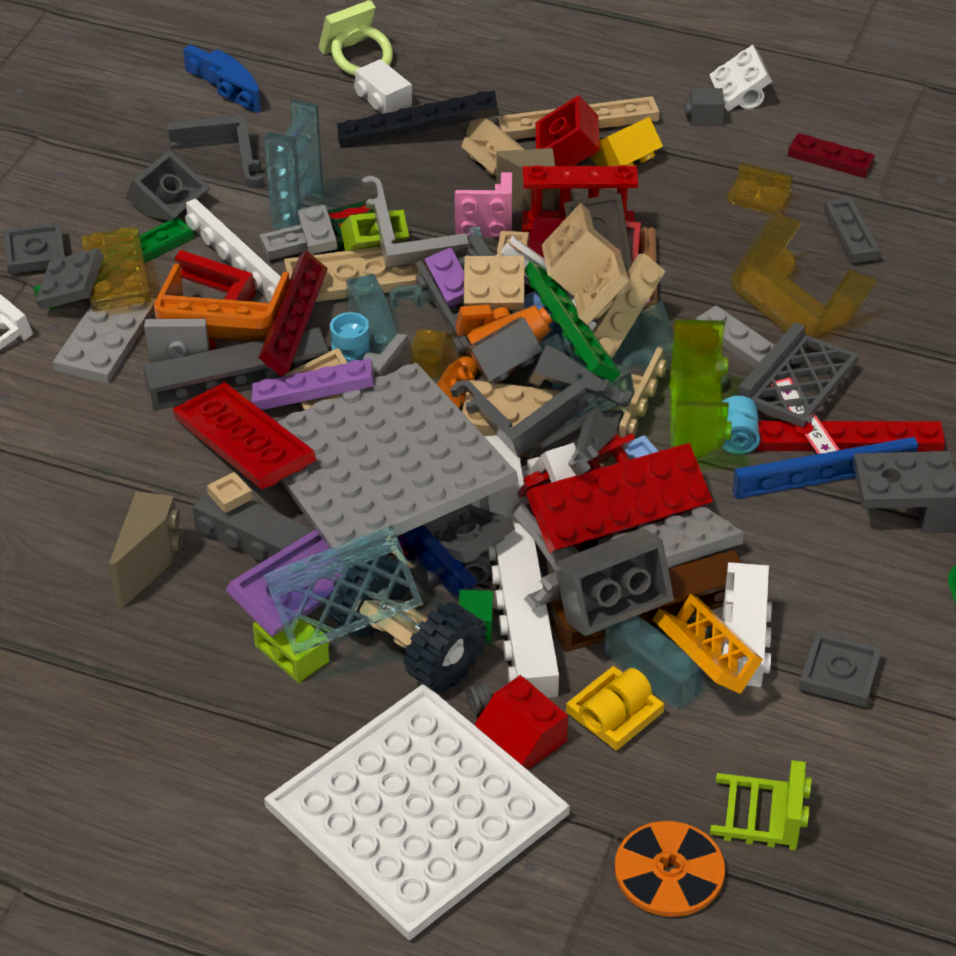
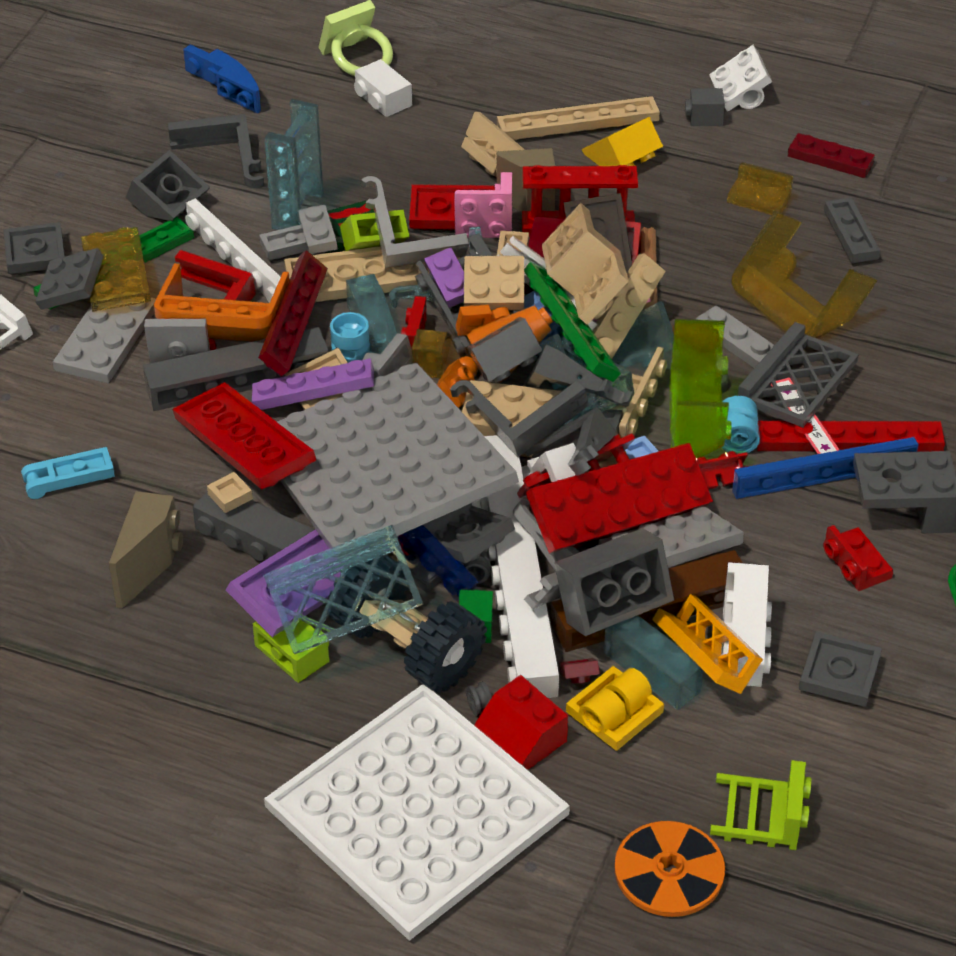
(67, 472): none -> medium azure plate
(415, 318): none -> red plate
(417, 119): black plate -> none
(435, 205): none -> red plate
(570, 132): red brick -> none
(579, 670): none -> dark red plate
(722, 466): none -> red hinge
(856, 557): none -> red bracket

